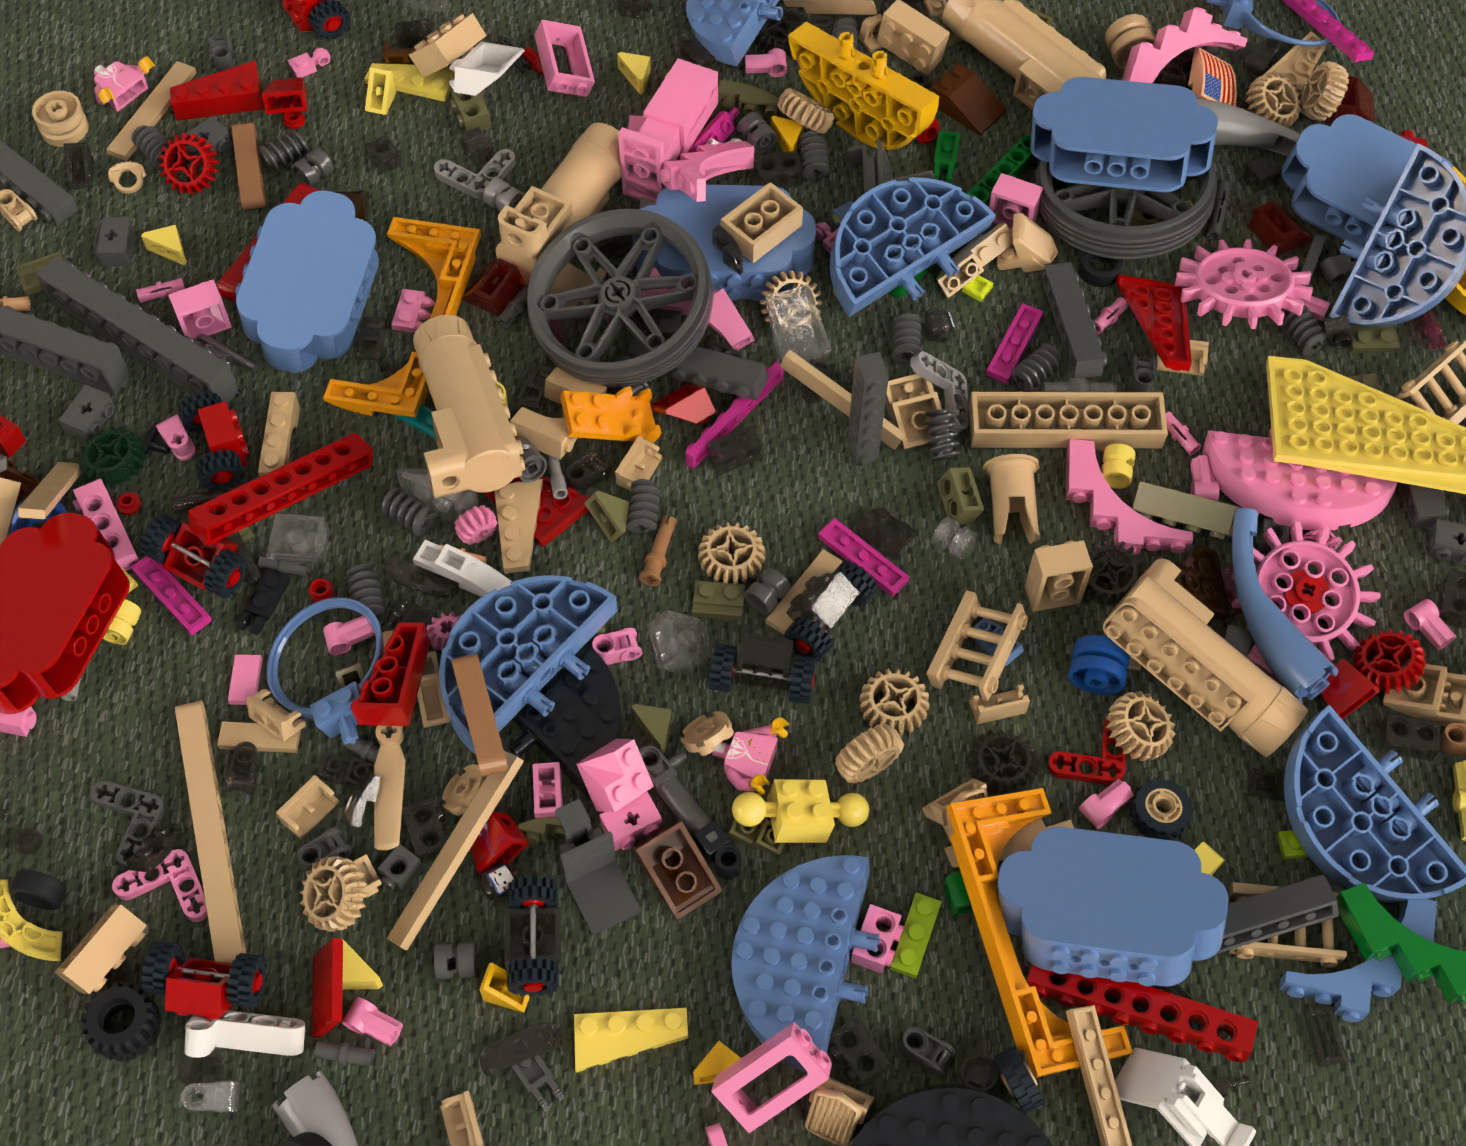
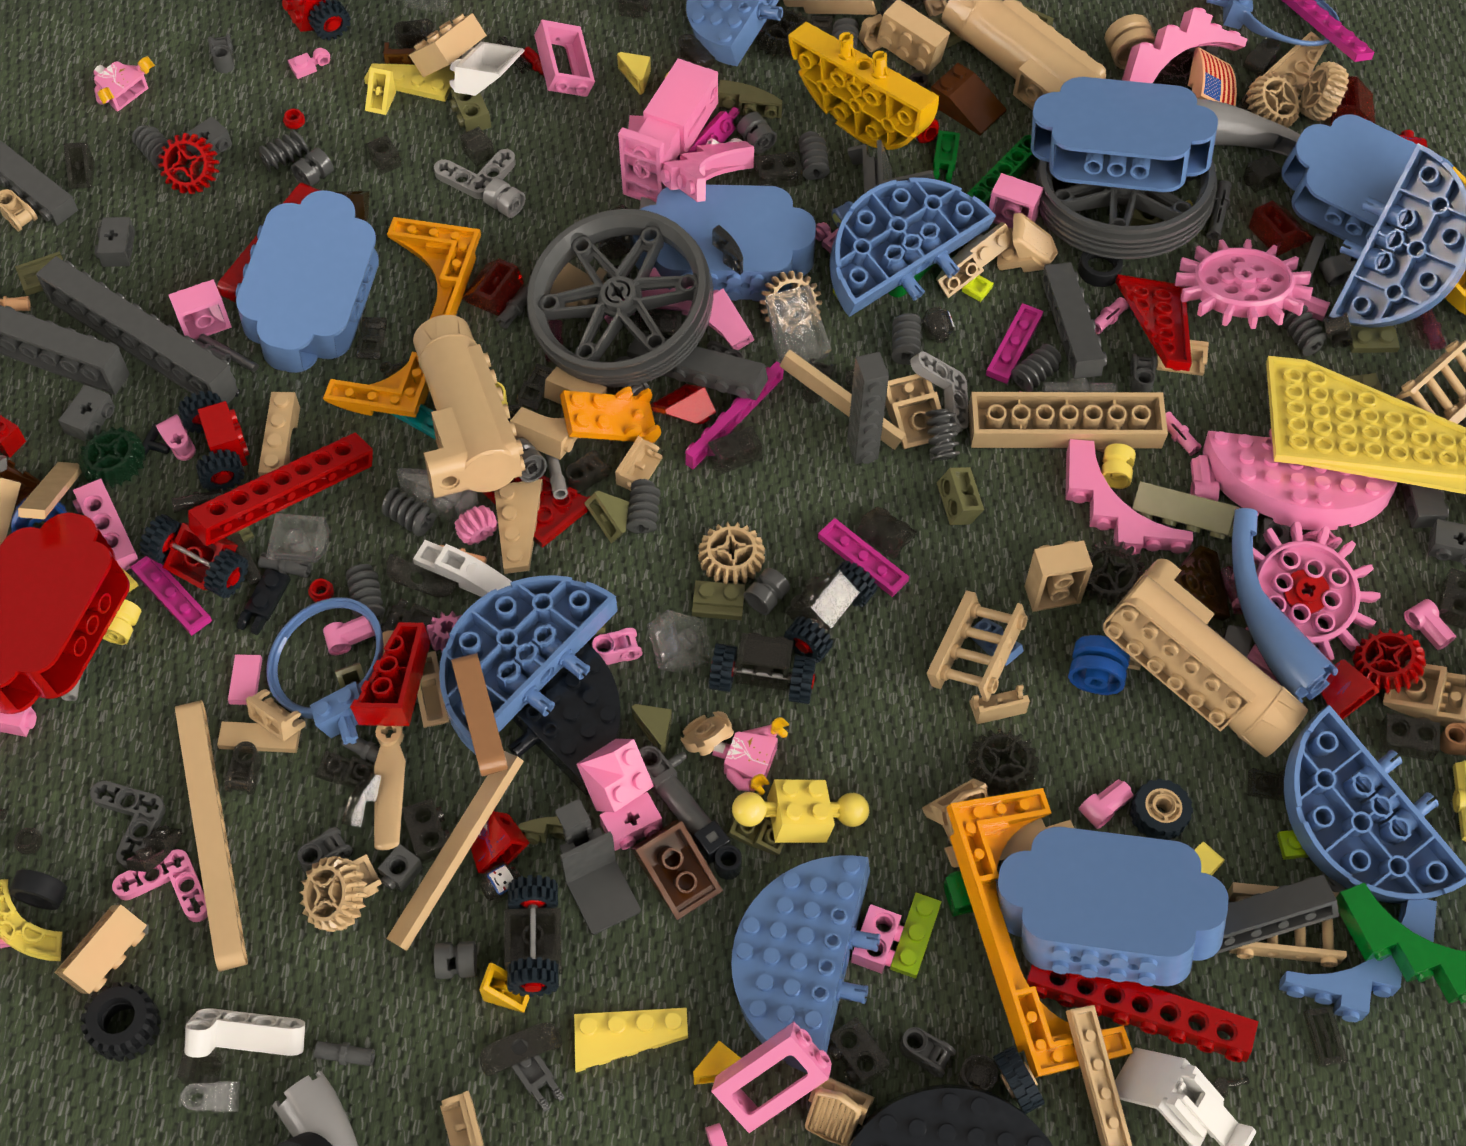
(60, 118): tan wheel -> none
(116, 171): tan piece -> none
(131, 508): red plate -> none
(145, 294): bright pink pin -> none
(151, 110): tan tile -> none
(165, 243): light yellow slope -> none
(203, 985): brick -> none
(219, 93): red wedge -> none
(248, 166): medium nougat beam -> none
(289, 96): red torso -> none
(307, 807): tan hinge -> none
(327, 988): red tile -> none
(356, 972): light yellow slope -> none
(365, 1018): bright pink piece -> none
(411, 310): bright pink plate -> none
(462, 790): tan plate -> none
(547, 789): bright pink brick -> none
(570, 194): tan piece -> none
(656, 559): medium nougat pin -> none
(763, 221): tan brick -> none
(773, 63): bright pink piece -> none
(787, 133): yellow slope -> none
(805, 110): tan gear -> none
(822, 564): tan tile -> none
(869, 753): tan gear -> none
(907, 690): tan gear -> none
(961, 542): clear wheel -> none
(1013, 493): tan piece -> none
(1106, 760): red beam -> none
(1145, 721): tan gear -> none

